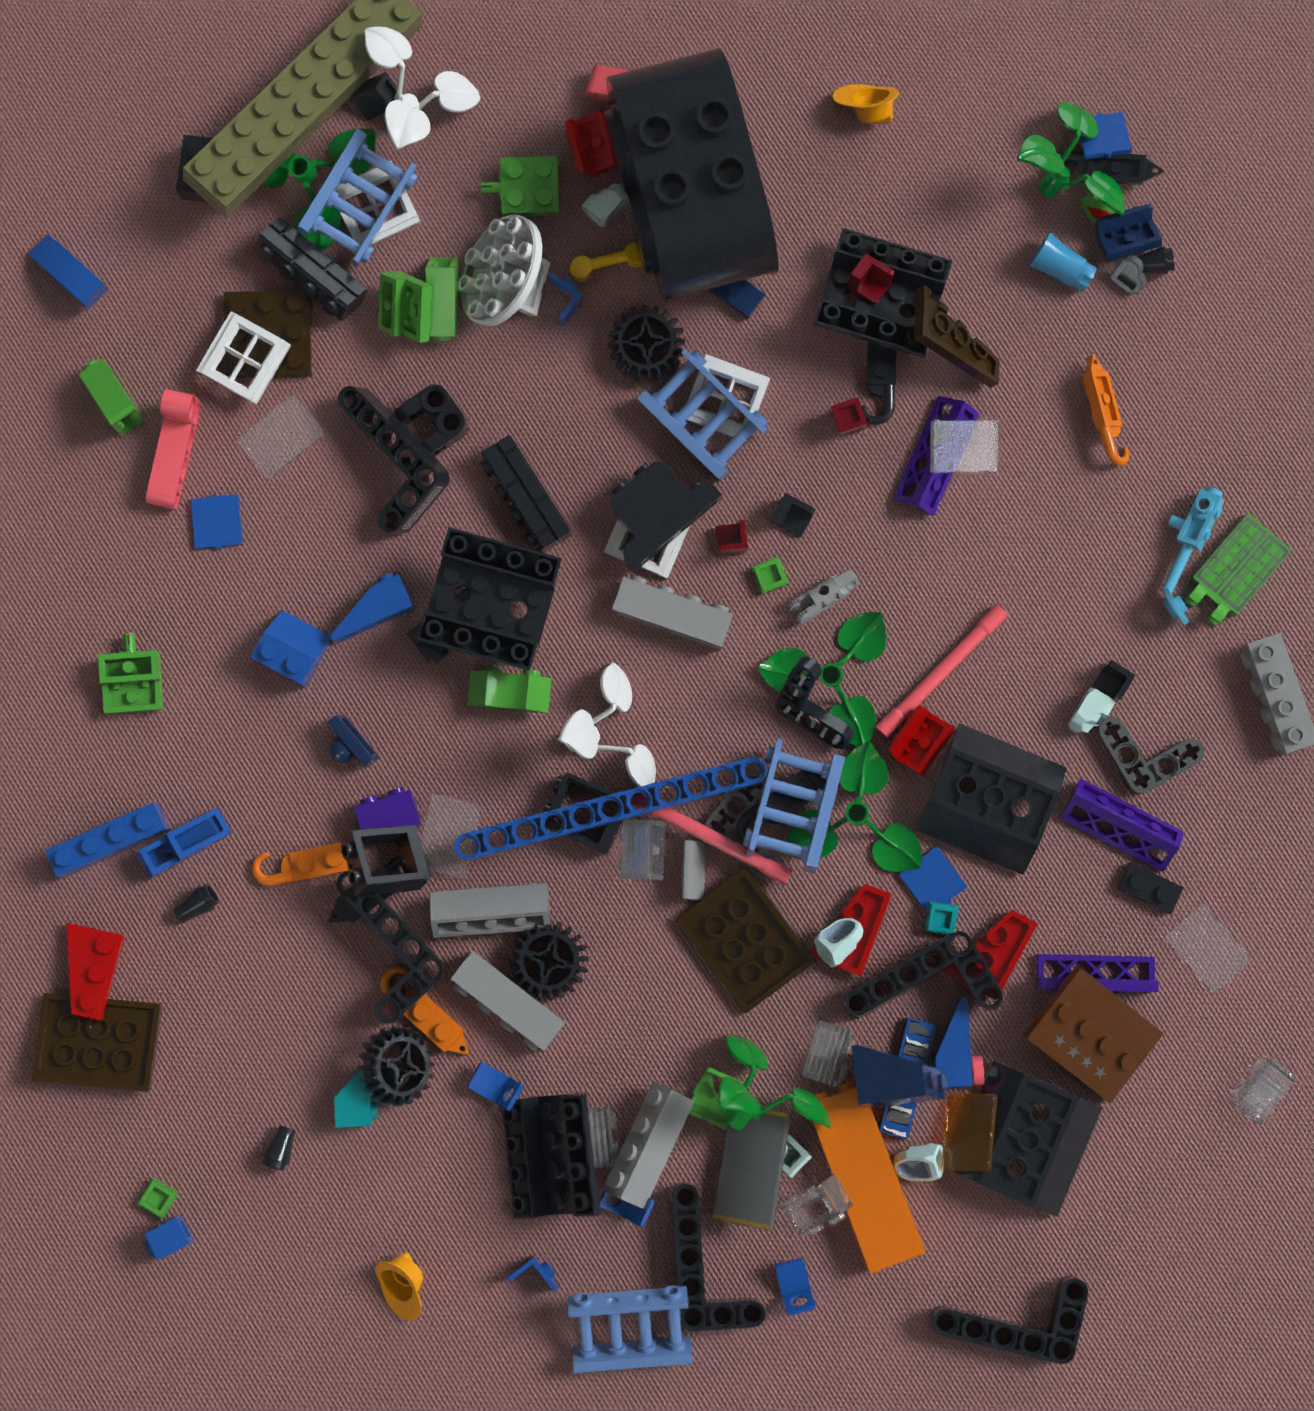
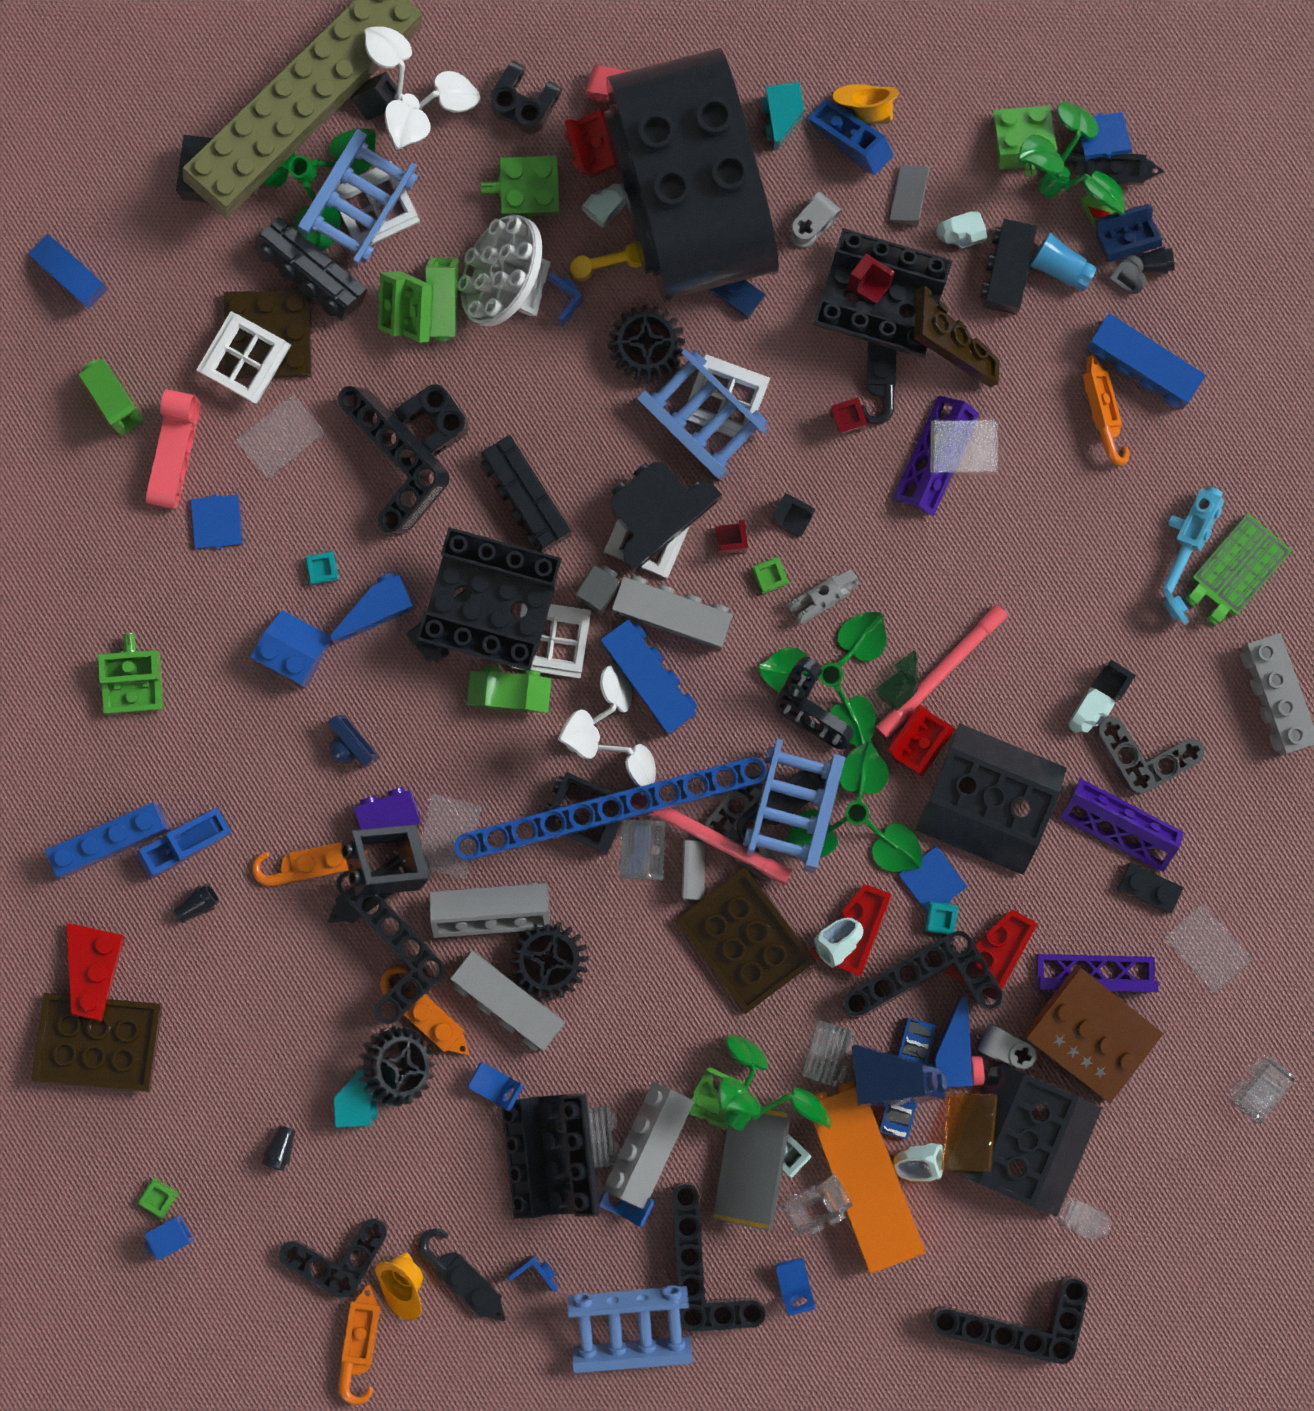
(322, 568): none -> teal tile
(345, 1268): none -> black beam
(359, 1344): none -> orange plate
(462, 1278): none -> black plate
(514, 113): none -> black piece
(556, 666): none -> white piece
(598, 589): none -> dark grey brick
(648, 677): none -> blue brick
(784, 111): none -> teal slope
(816, 217): none -> light grey piece
(852, 136): none -> blue slope
(903, 684): none -> clear green slope
(909, 194): none -> light grey slope
(963, 230): none -> light aqua rock
(1003, 1045): none -> light grey piece
(1008, 266): none -> black brick
(1014, 127): none -> bright green plate
(1084, 1219): none -> clear window
(1146, 362): none -> blue brick

